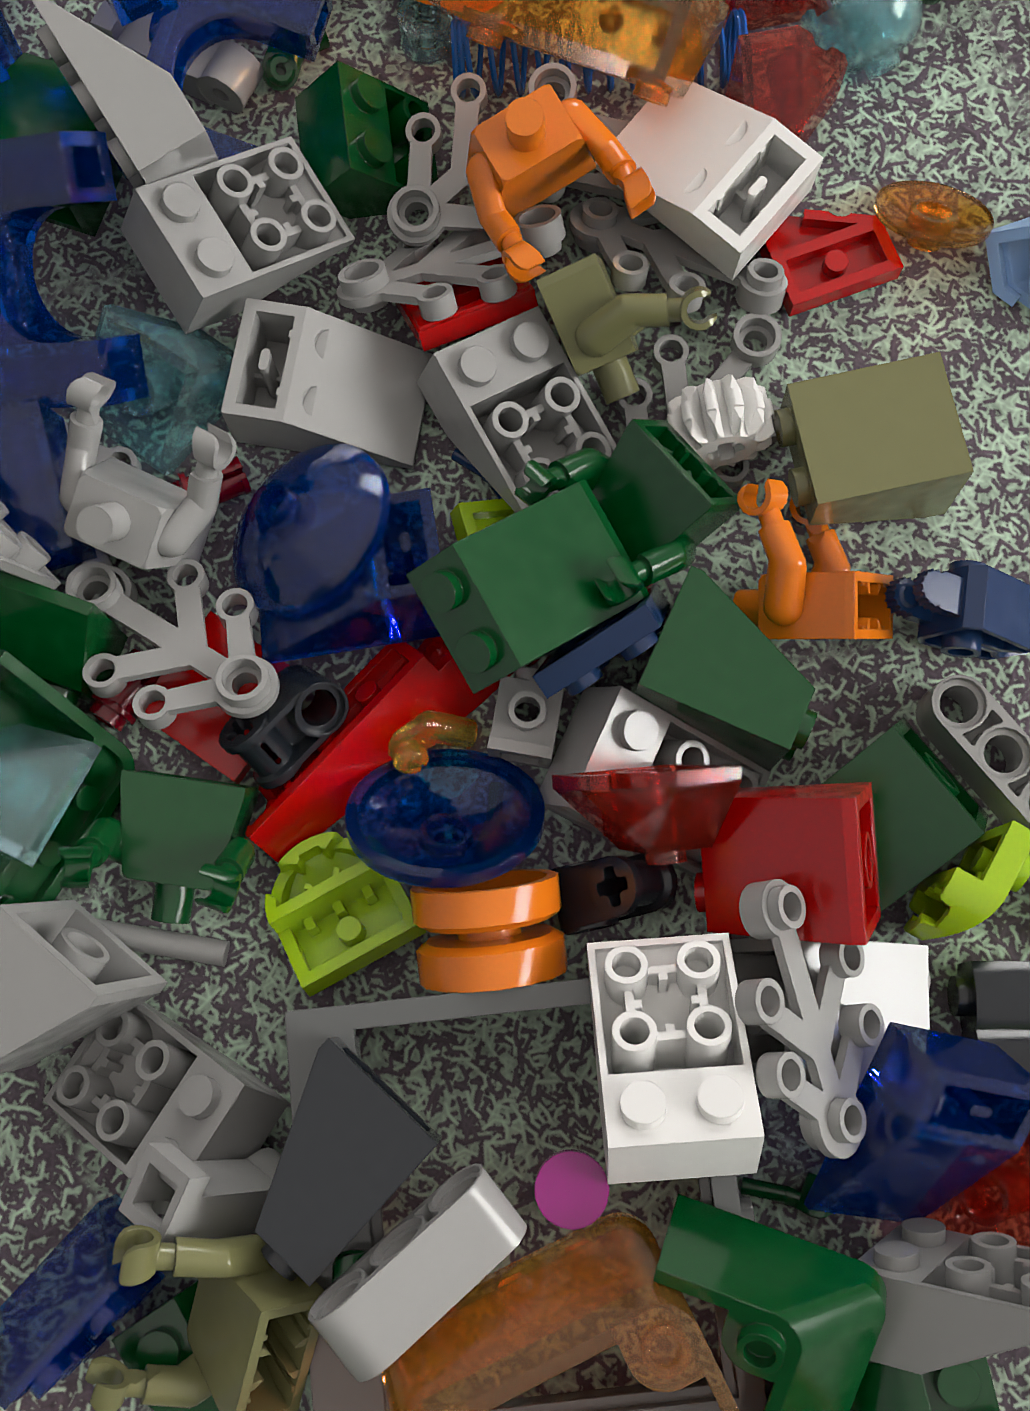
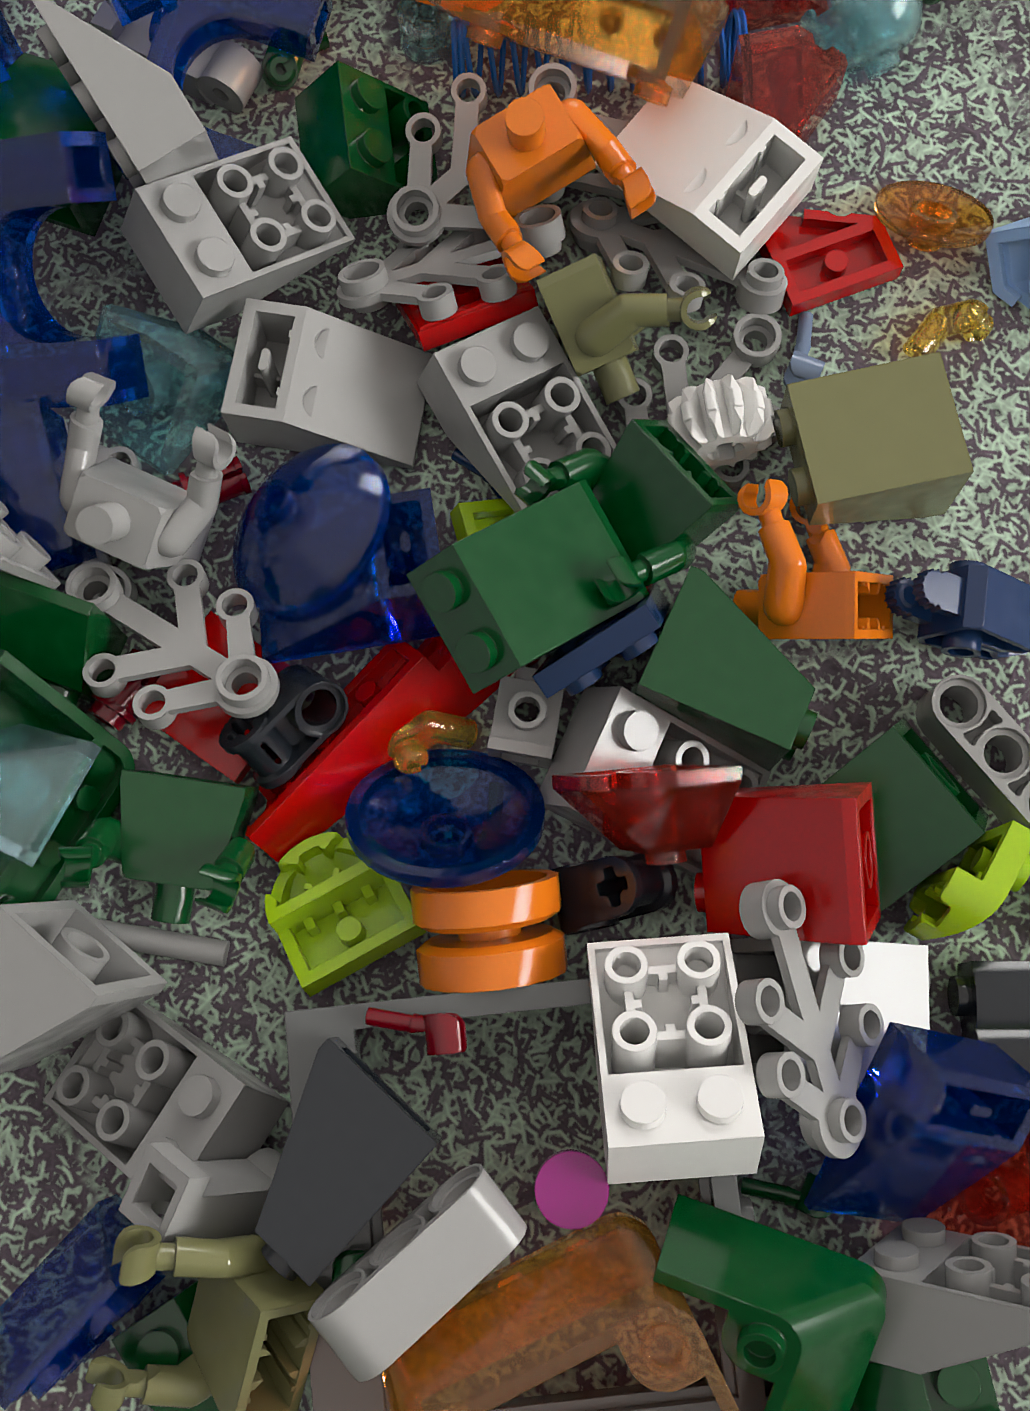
(443, 1031): none -> dark red hand
(801, 365): none -> sand blue hand
(964, 317): none -> clear yellow arm

